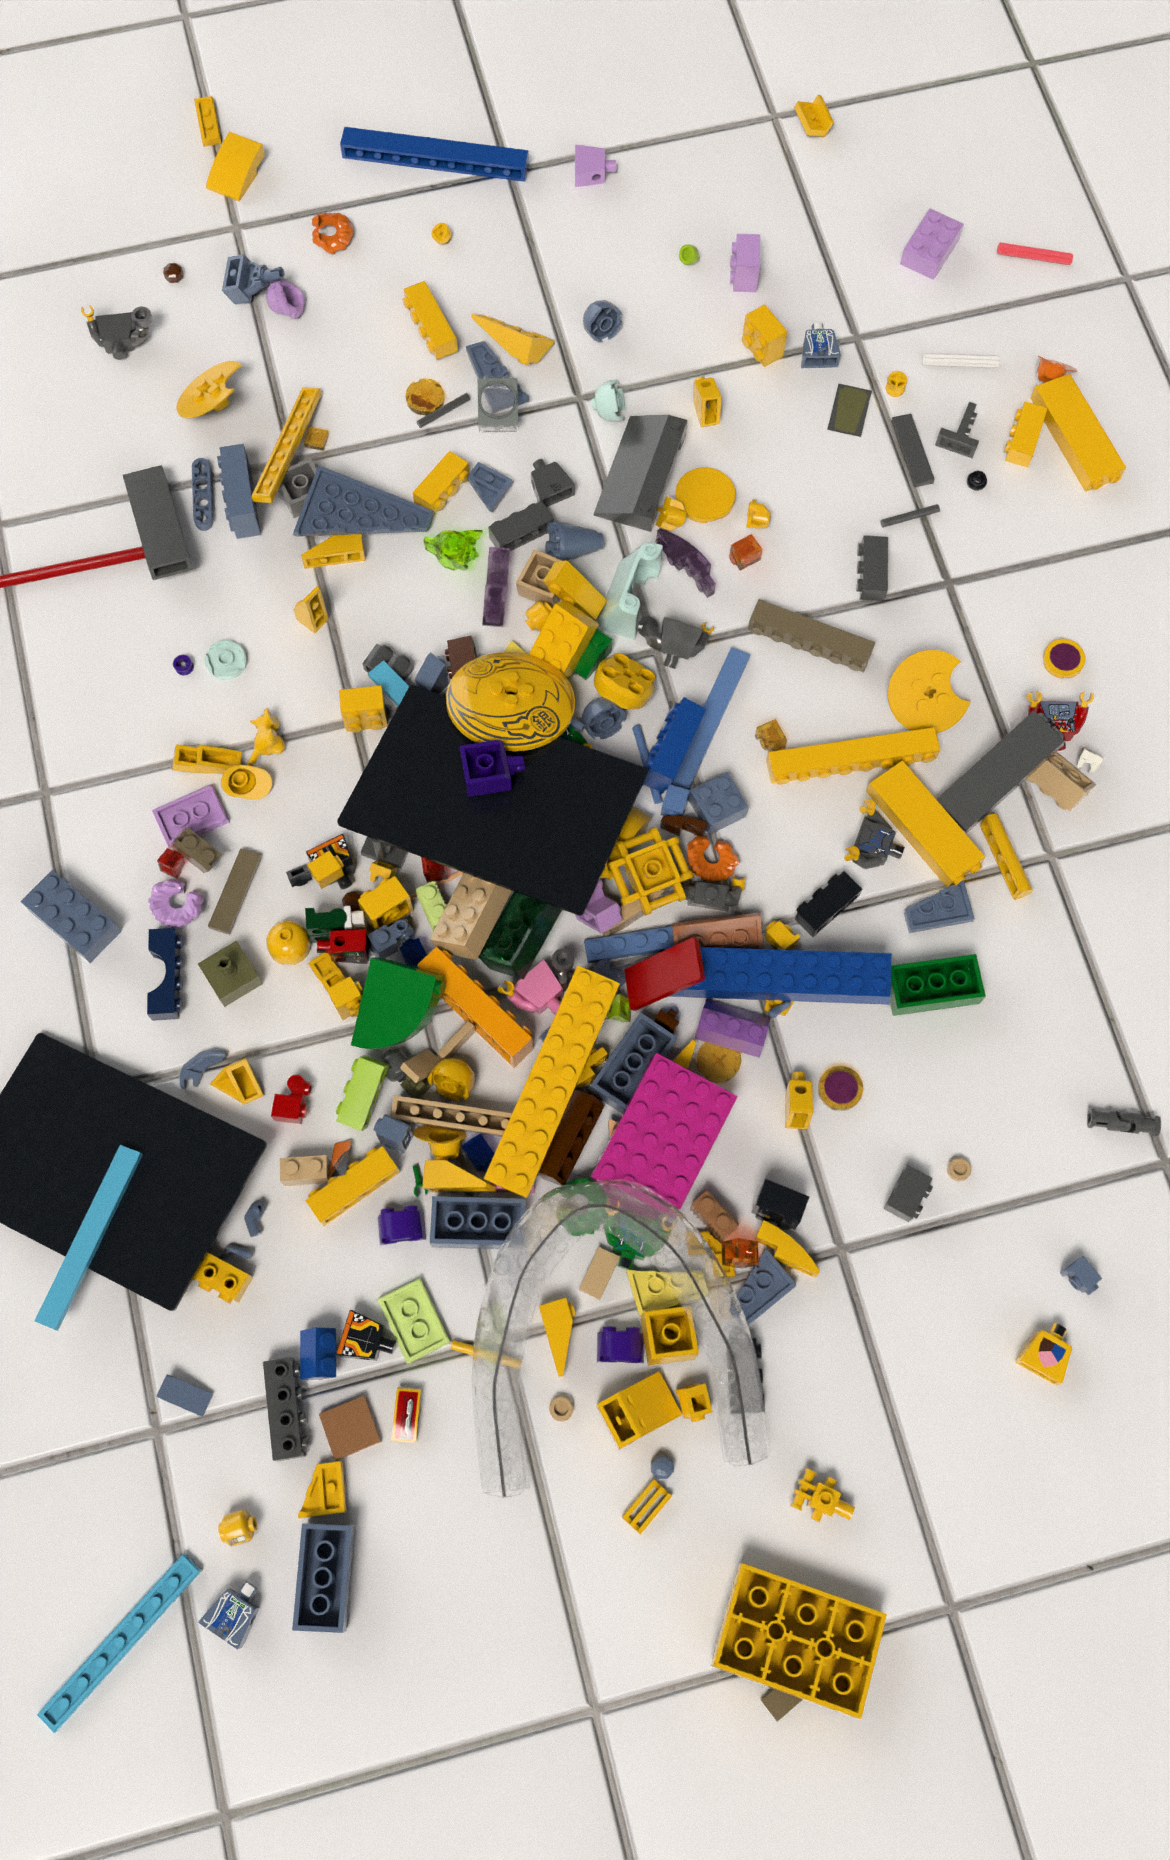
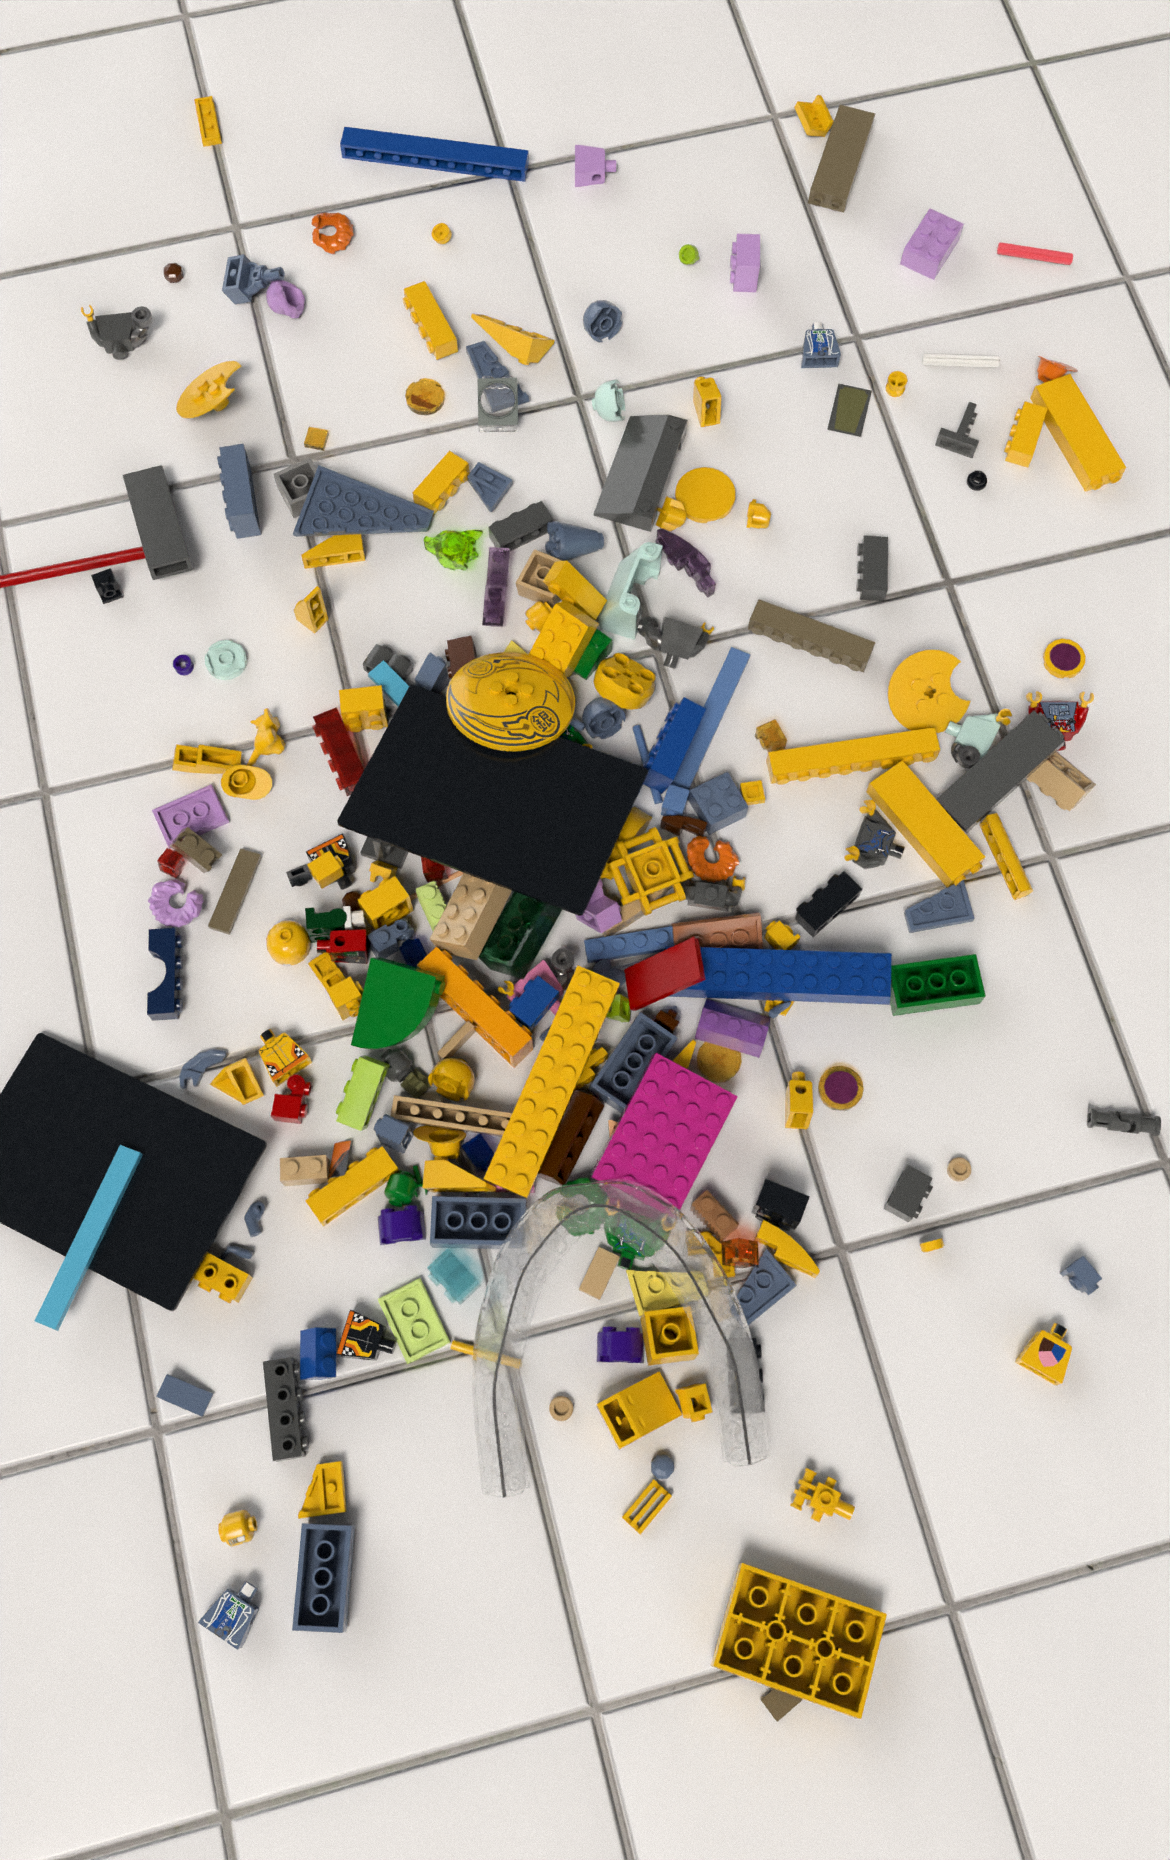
(71, 916): sand blue brick -> none
(107, 586): none -> black brick
(119, 1643): medium azure tile -> none
(200, 494): sand blue beam -> none
(230, 973): olive brick -> none
(235, 166): yellow slope -> none
(282, 1056): none -> torso
(286, 445): yellow tile -> none
(339, 748): none -> clear red brick
(349, 1428): medium nougat tile -> none
(400, 1188): none -> green head
(406, 1414): slope -> none
(420, 1065): tan tile -> none
(443, 410): dark grey bar -> none
(453, 1277): none -> clear light blue brick
(488, 767): dark purple hinge -> none
(534, 1002): none -> blue brick
(551, 483): dark grey torso -> none
(558, 1327): yellow slope -> none
(745, 552): clear orange brick -> none
(752, 792): none -> yellow tile
(764, 335): yellow brick -> none
(841, 158): none -> dark tan brick
(910, 515): dark grey bar -> none
(912, 450): dark grey tile -> none
(932, 1245): none -> yellow tile
(975, 736): none -> light aqua torso
(1089, 757): tile -> none

